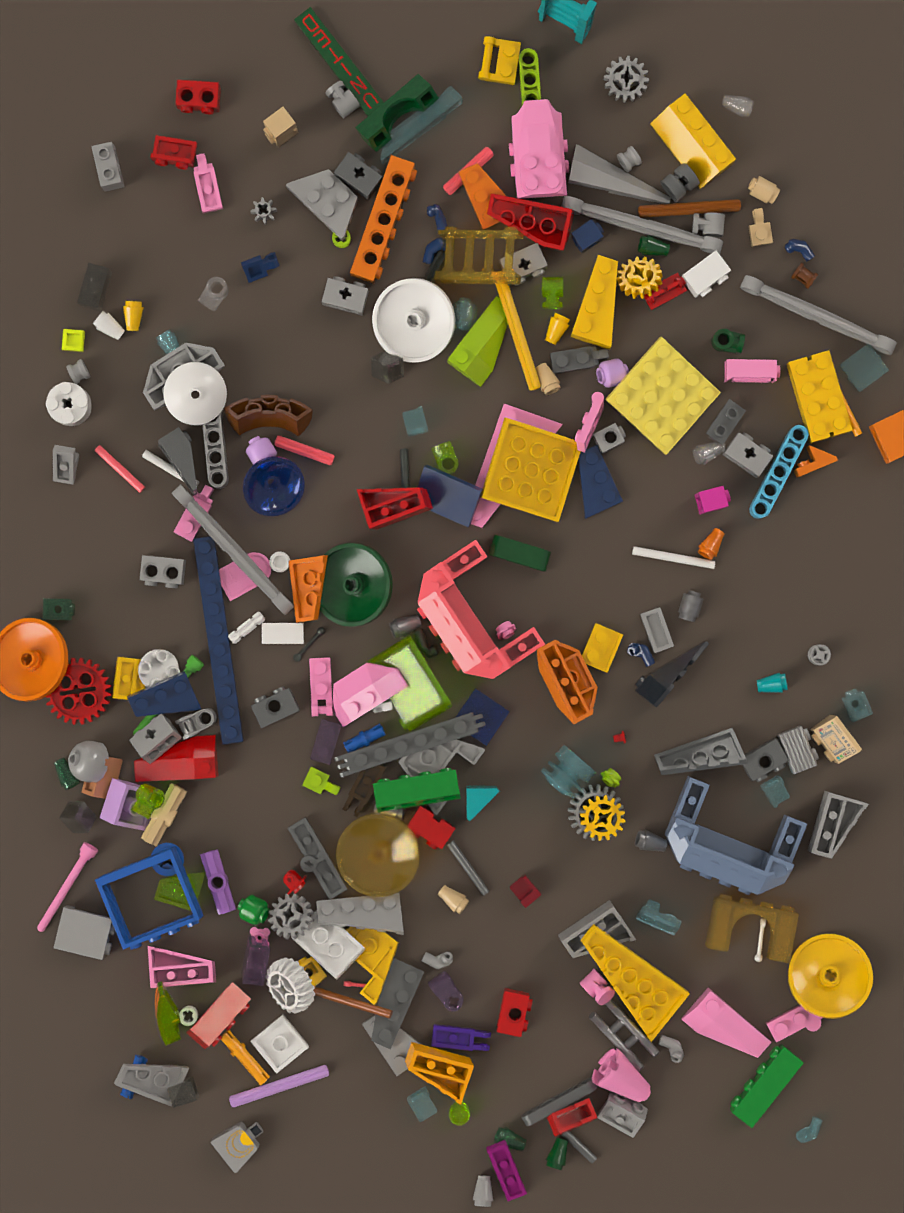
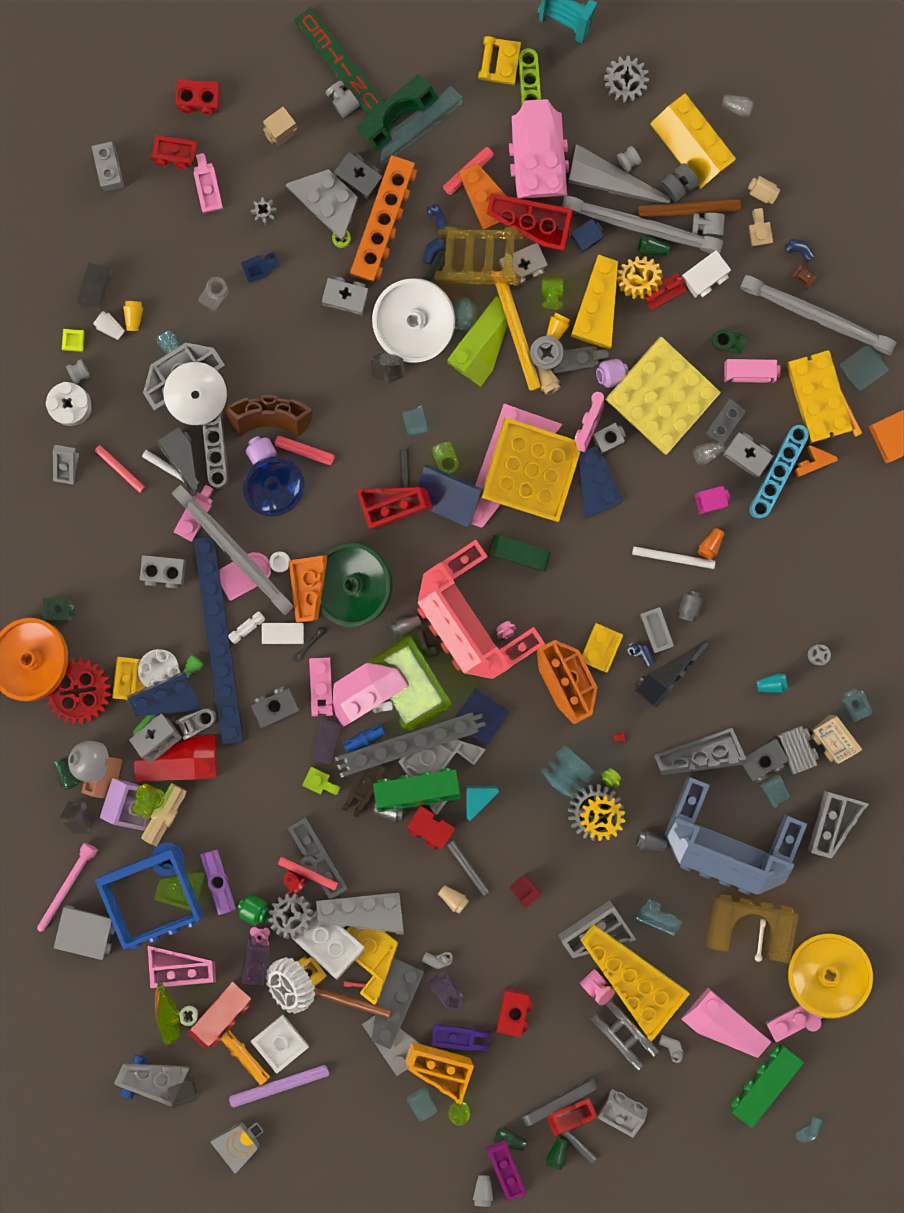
(308, 873): none -> coral bar
(378, 854): clear yellow dish -> none
(546, 342): none -> light grey gear
(621, 1077): bright pink cone -> none

